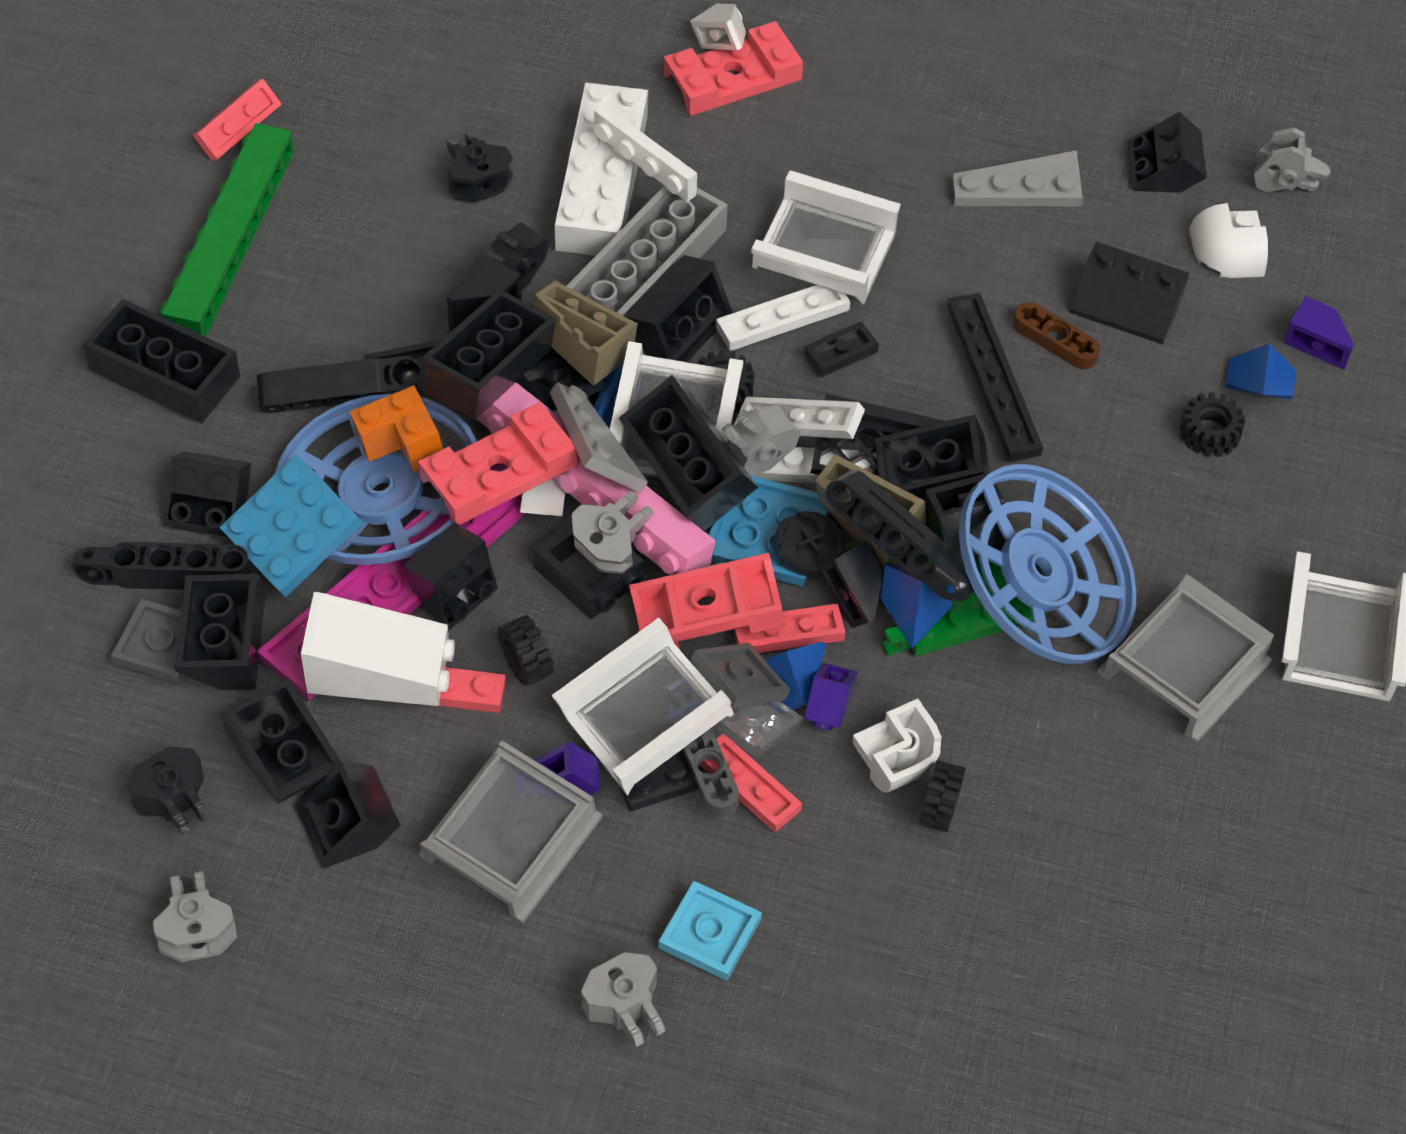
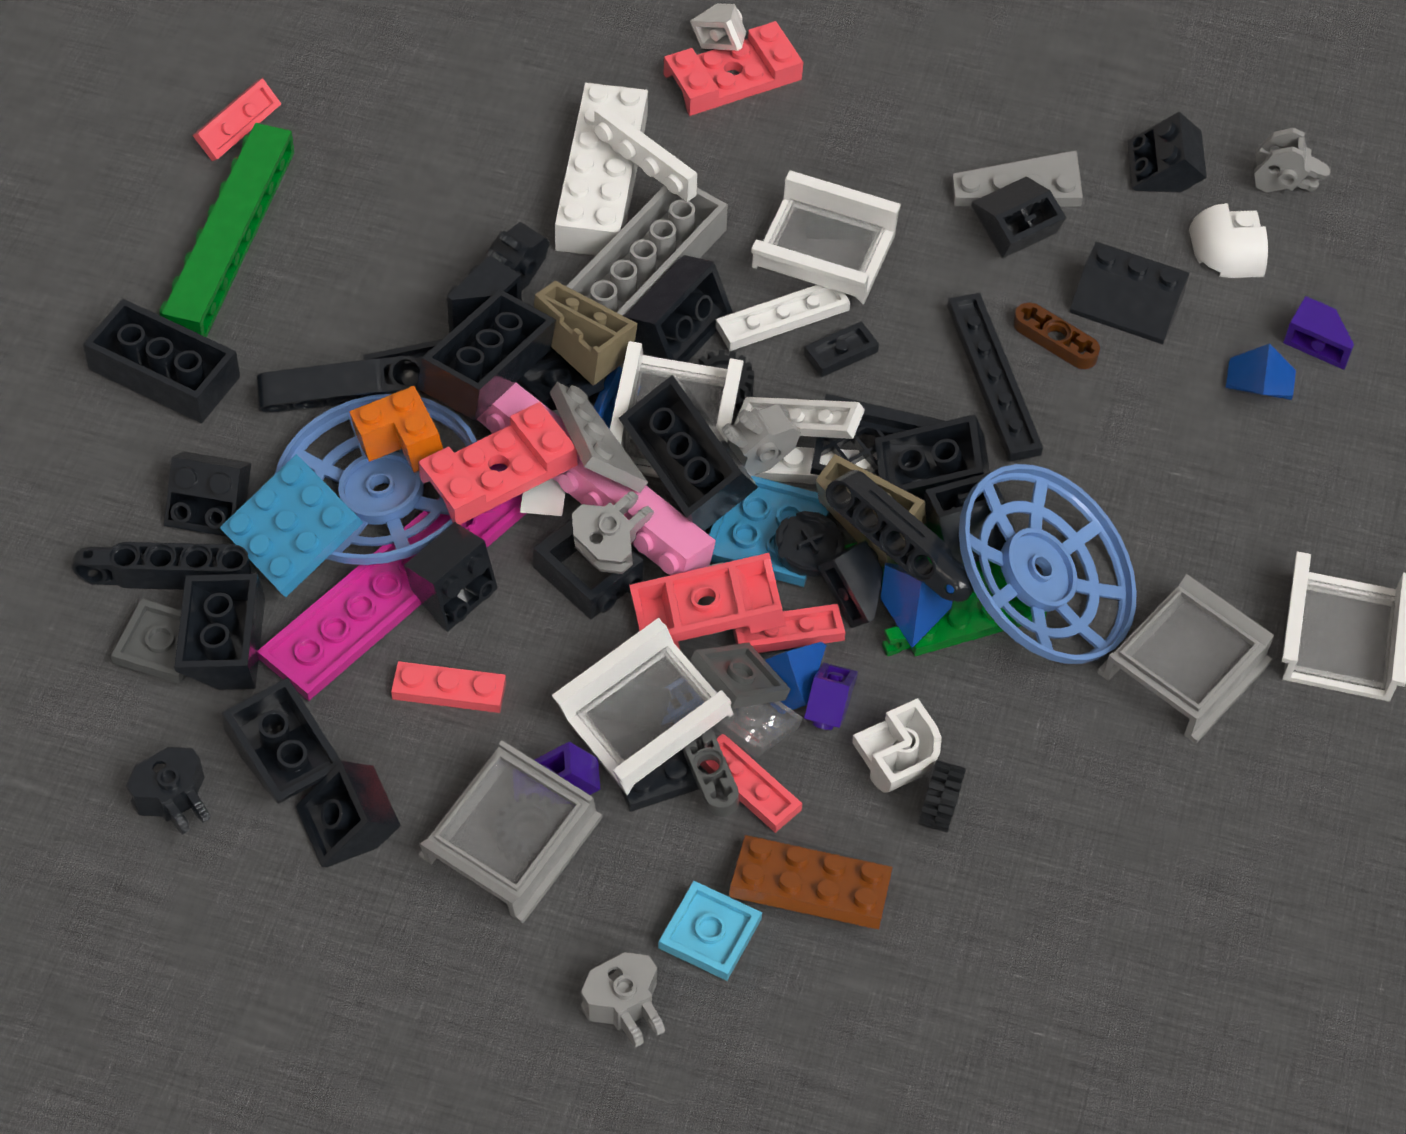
(194, 920): light grey hinge -> none
(374, 653): white slope -> none
(477, 166): black hinge -> none
(525, 650): black tyre -> none
(811, 882): none -> dark orange plate
(1019, 215): none -> black slope
(1217, 410): black tyre -> none

